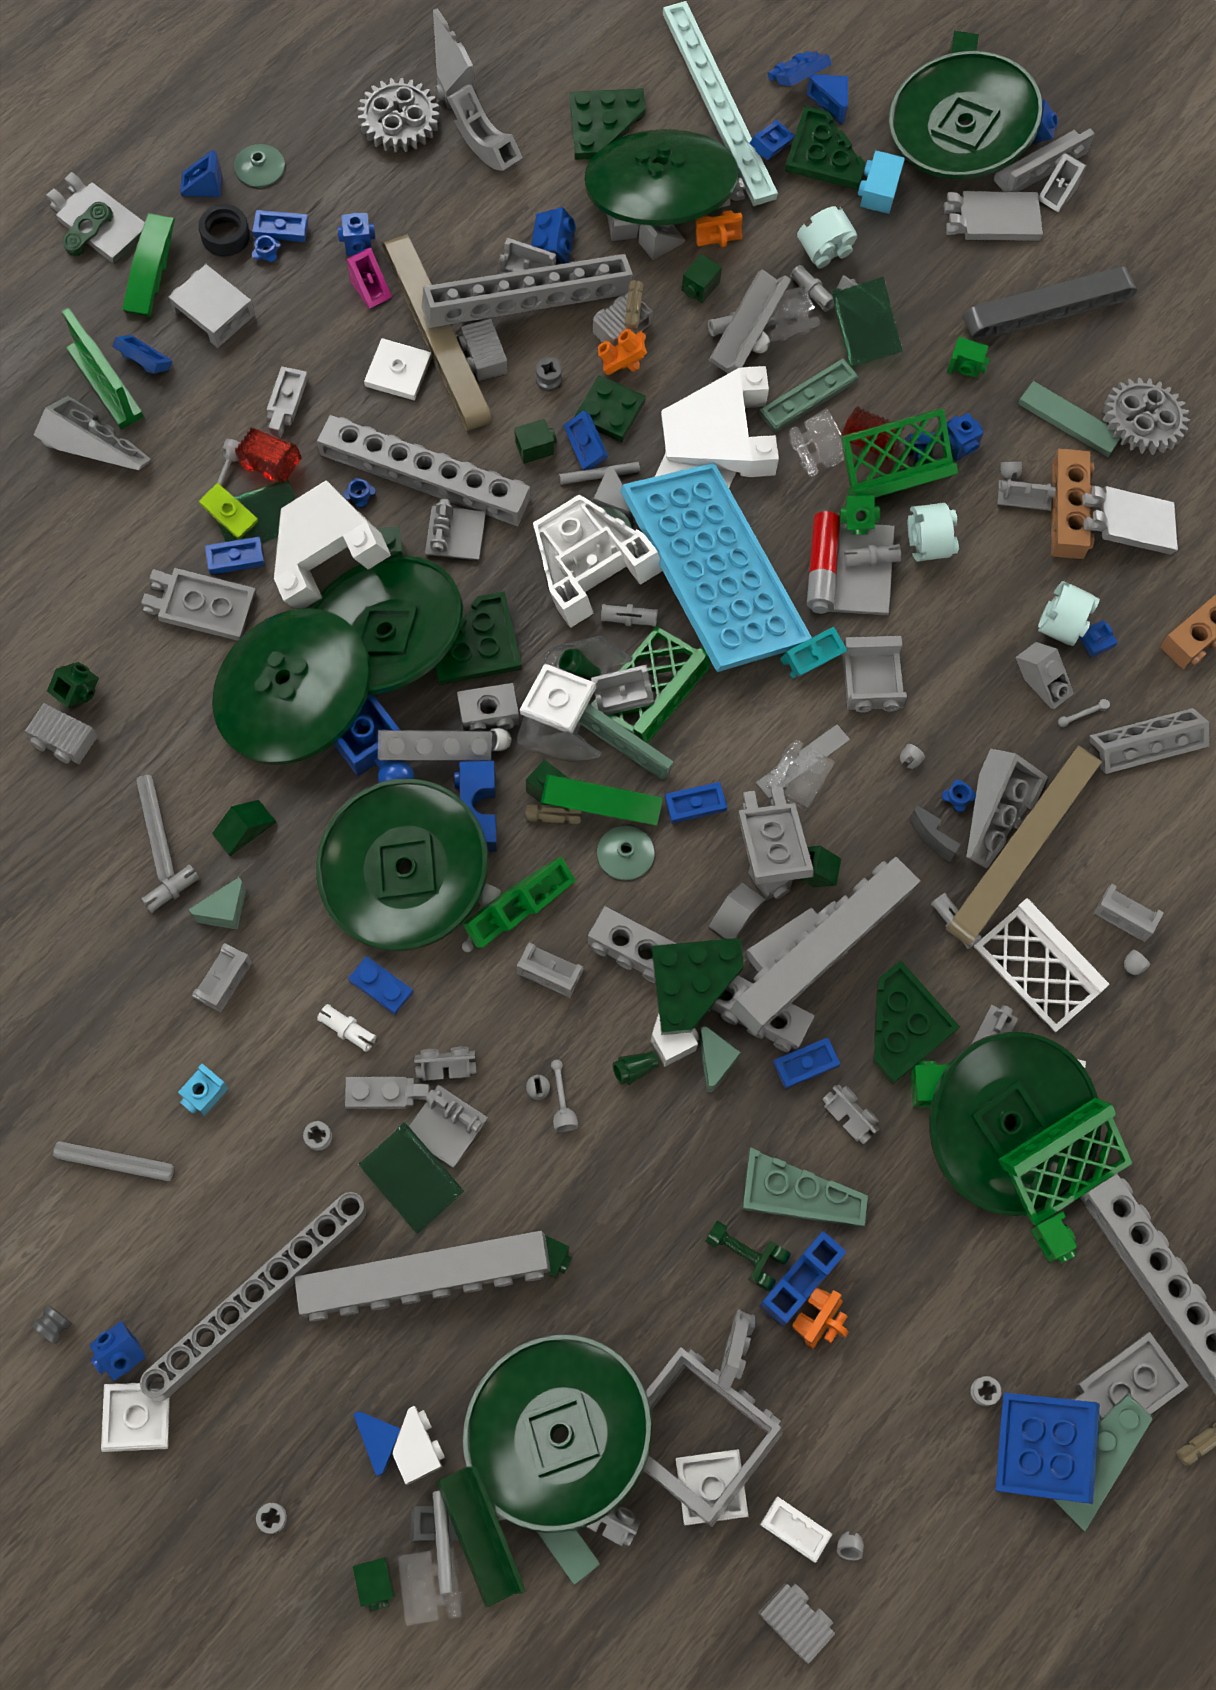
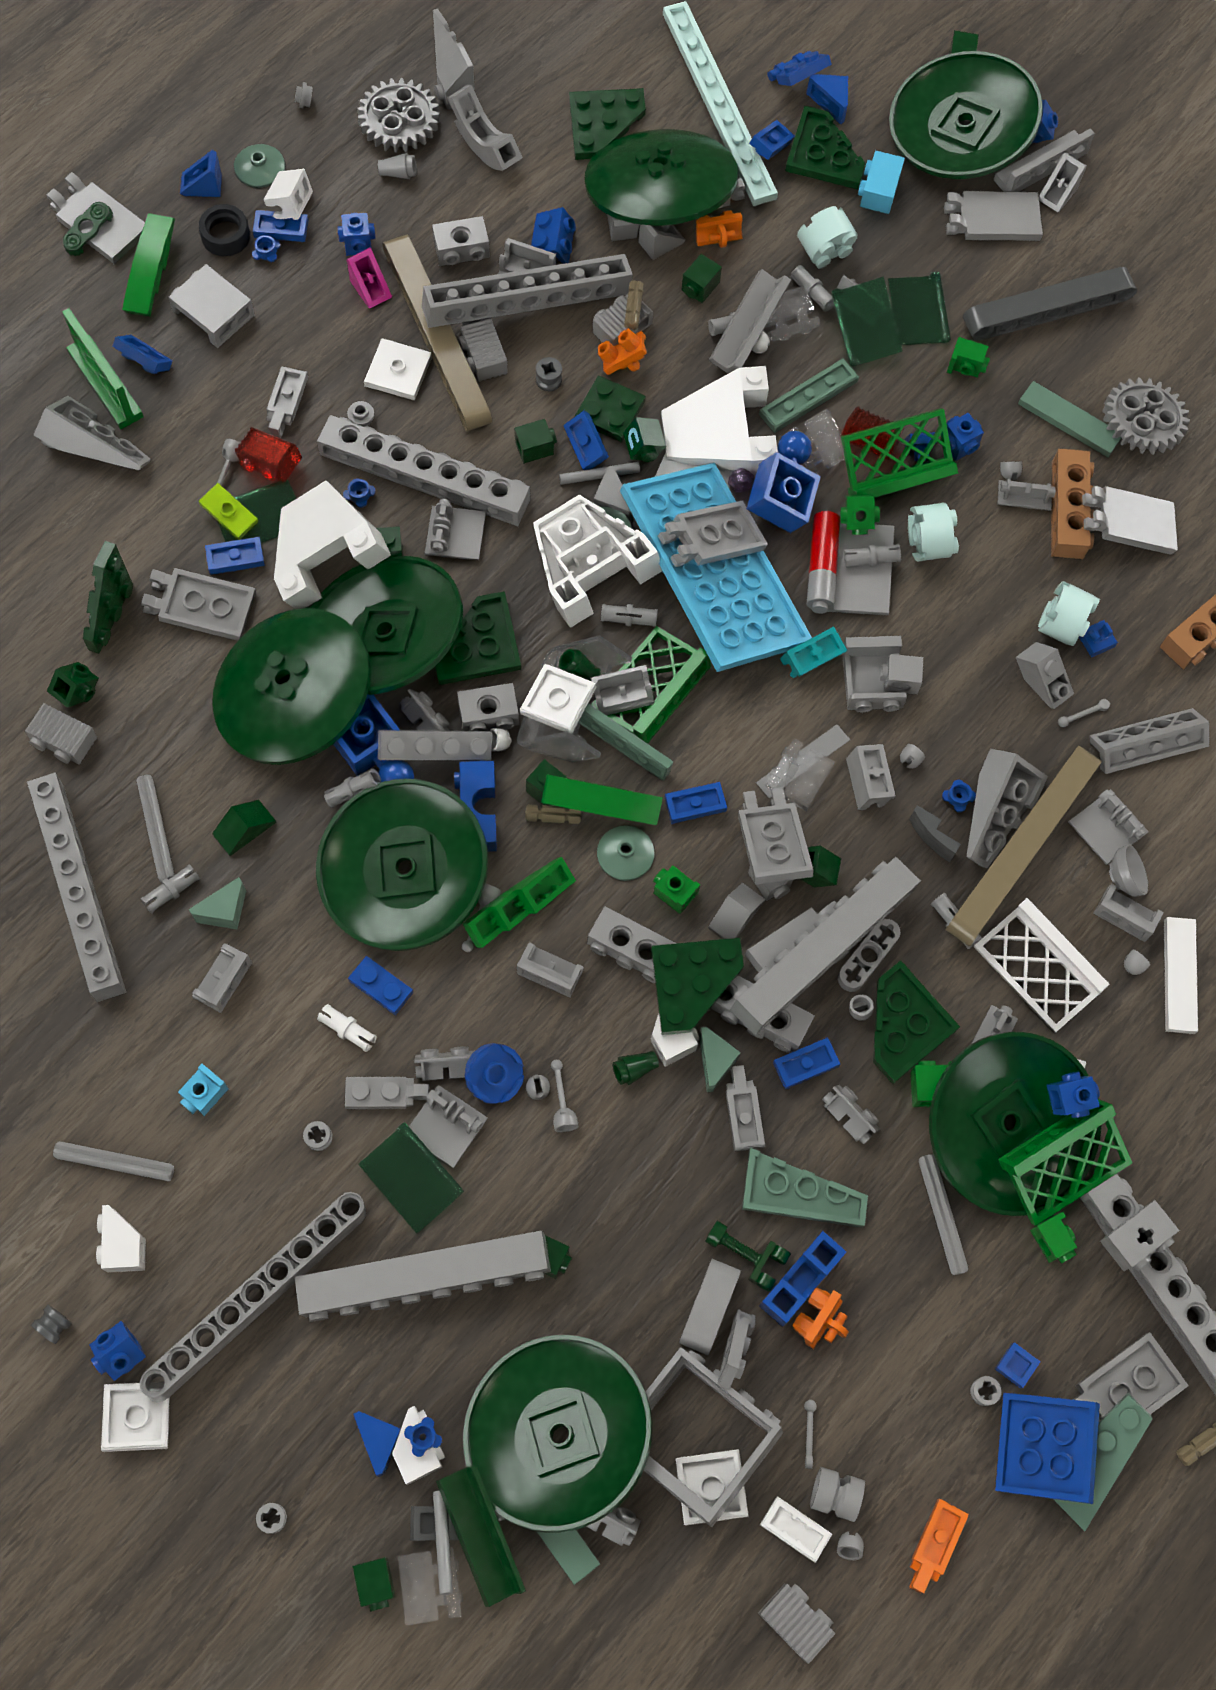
(76, 888): none -> light grey brick
(105, 603): none -> dark green plate
(121, 1243): none -> white slope
(290, 192): none -> white hinge
(303, 95): none -> light grey plate
(351, 787): none -> light grey pin
(363, 419): none -> light grey plate
(398, 166): none -> light grey cone
(419, 708): none -> light grey hinge
(425, 1427): none -> blue plate
(461, 241): none -> light grey brick
(494, 1073): none -> blue tile
(644, 439): none -> dark green brick
(678, 897): none -> green brick
(709, 1307): none -> light grey beam
(713, 534): none -> light grey tile
(741, 480): none -> clear purple plate
(744, 1112): none -> light grey hinge
(784, 488): none -> blue brick
(810, 1407): none -> light grey hinge
(837, 1494): none -> light grey wheel
(850, 966): none -> light grey beam
(860, 1003): none -> light grey hinge
(870, 776): none -> light grey hinge
(902, 674): none -> light grey brick
(919, 309): none -> clear green piece
(936, 1544): none -> orange hinge
(943, 1214): none -> light grey axle
(1017, 1365): none -> blue tile
(1074, 1095): none -> blue brick
(1108, 826): none -> light grey hinge
(1123, 1241): none -> light grey brick
(1129, 872): none -> light grey piece
(1180, 975): none -> white tile

